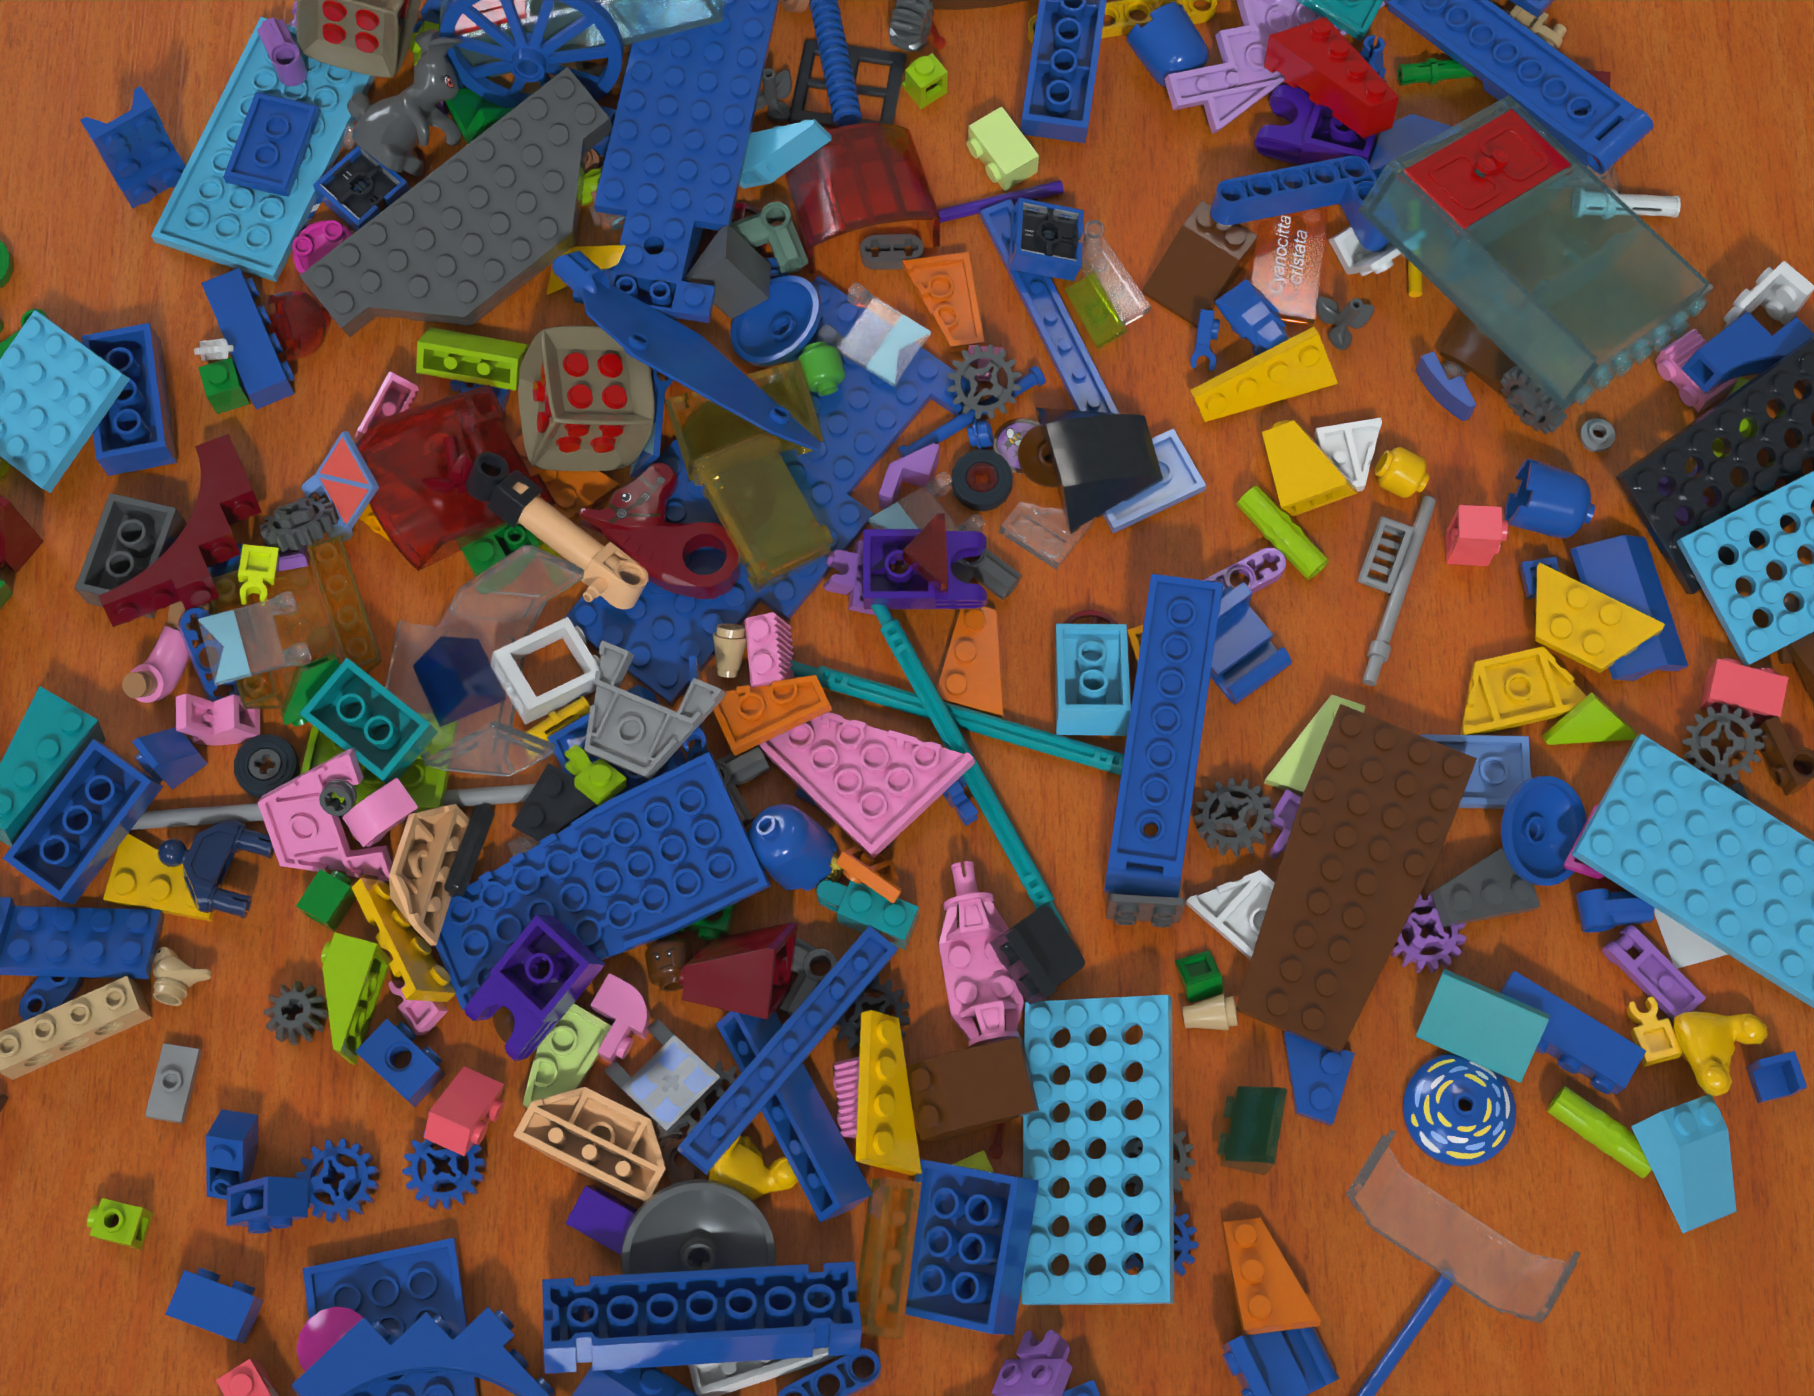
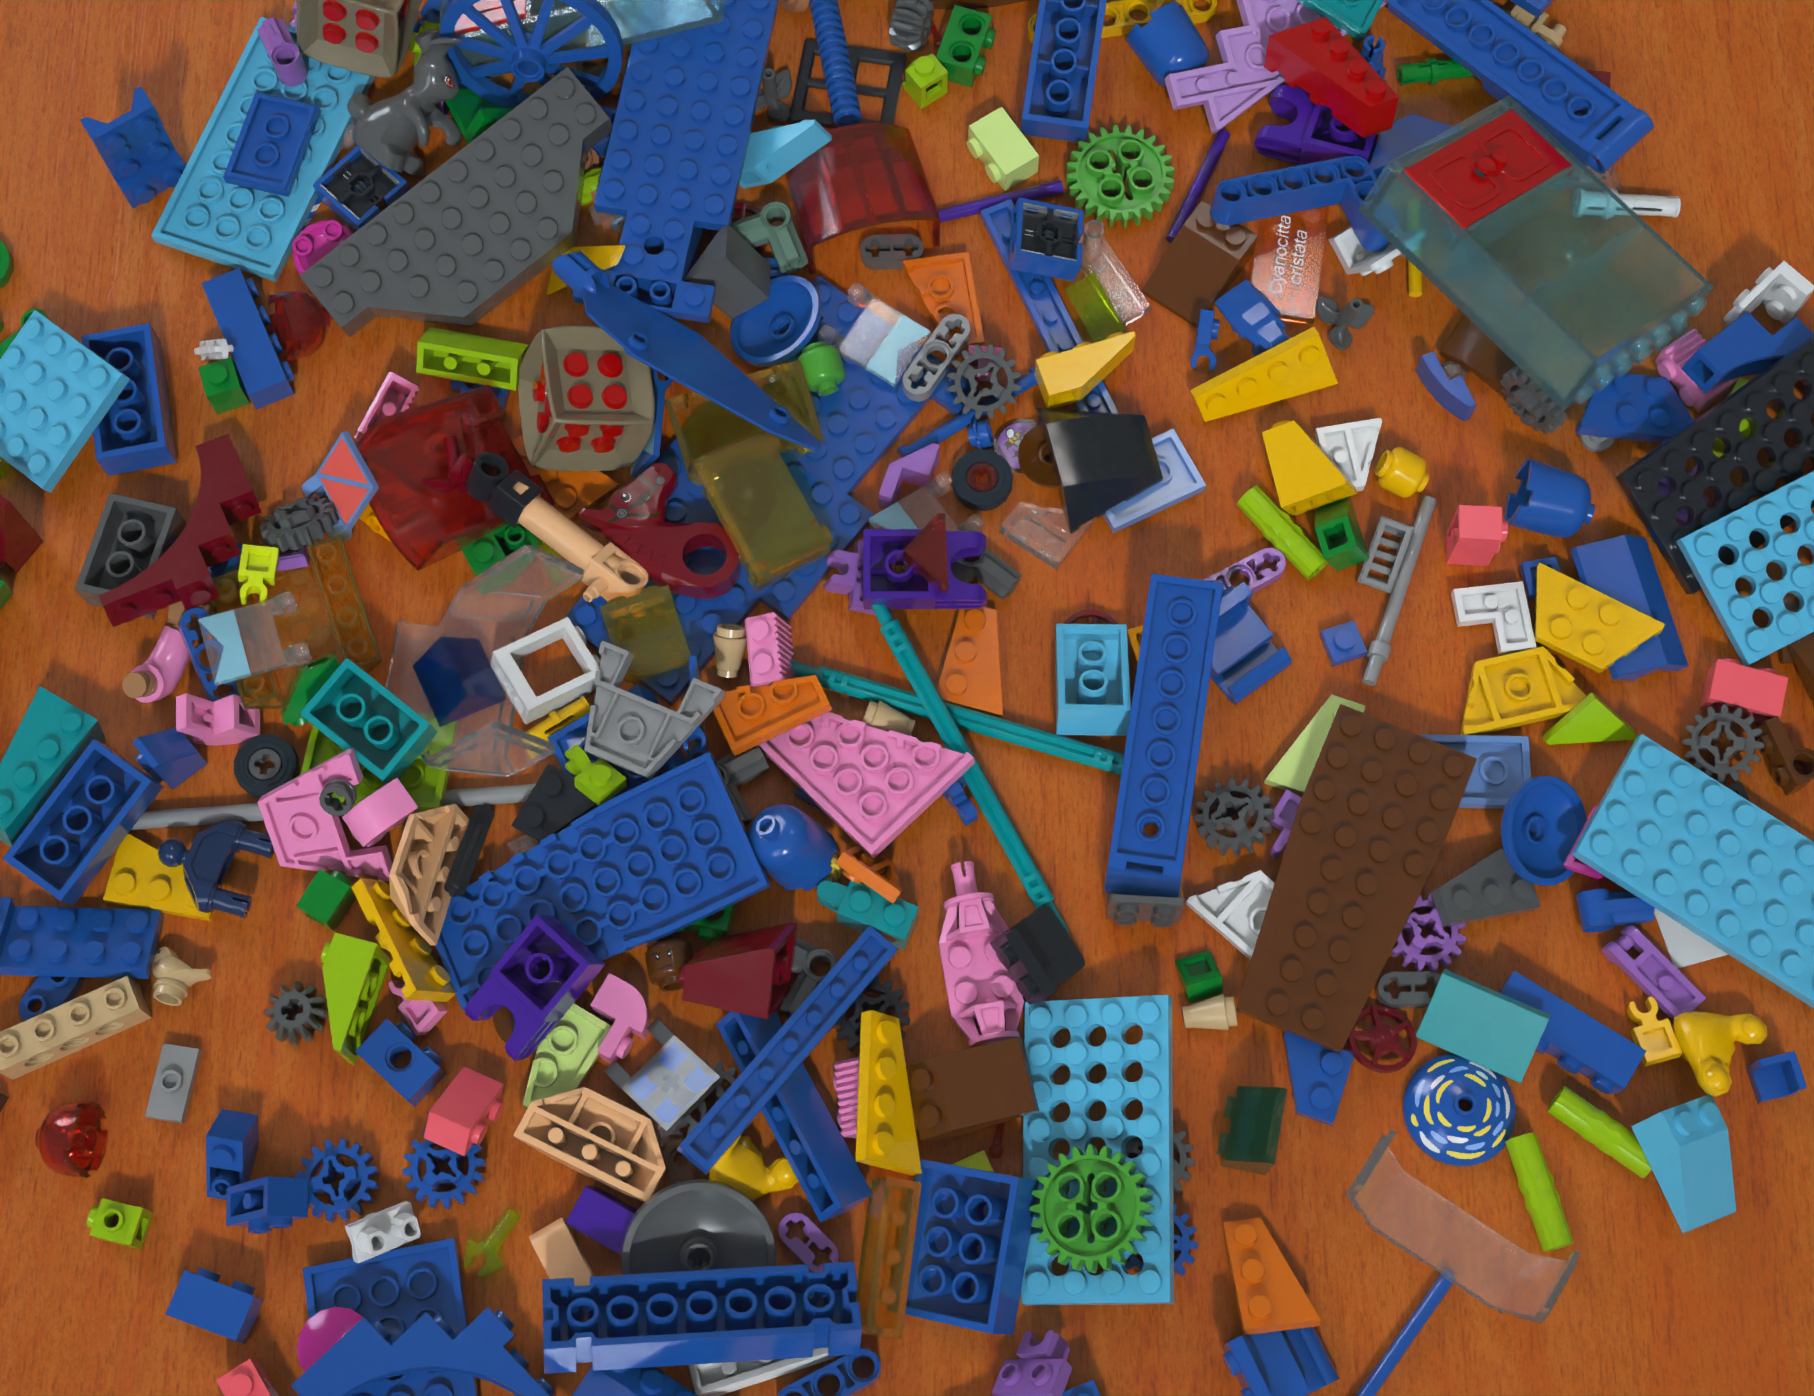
(73, 1138): none -> clear red cylinder
(382, 1231): none -> white hips
(491, 1245): none -> clear neon green bar
(561, 1253): none -> light nougat beam
(649, 630): none -> clear yellow bracket
(815, 1237): none -> medium lavender beam
(887, 718): none -> tan cone
(936, 372): none -> light grey beam
(960, 45): none -> green brick
(1075, 372): none -> yellow slope
(1125, 1206): none -> bright green gear
(1148, 168): none -> bright green gear
(1199, 182): none -> dark purple bar
(1340, 534): none -> green slope
(1343, 643): none -> blue plate
(1383, 1039): none -> dark red wheel
(1406, 980): none -> dark grey beam
(1501, 605): none -> white plate
(1539, 1192): none -> lime axle
(1635, 410): none -> blue wing

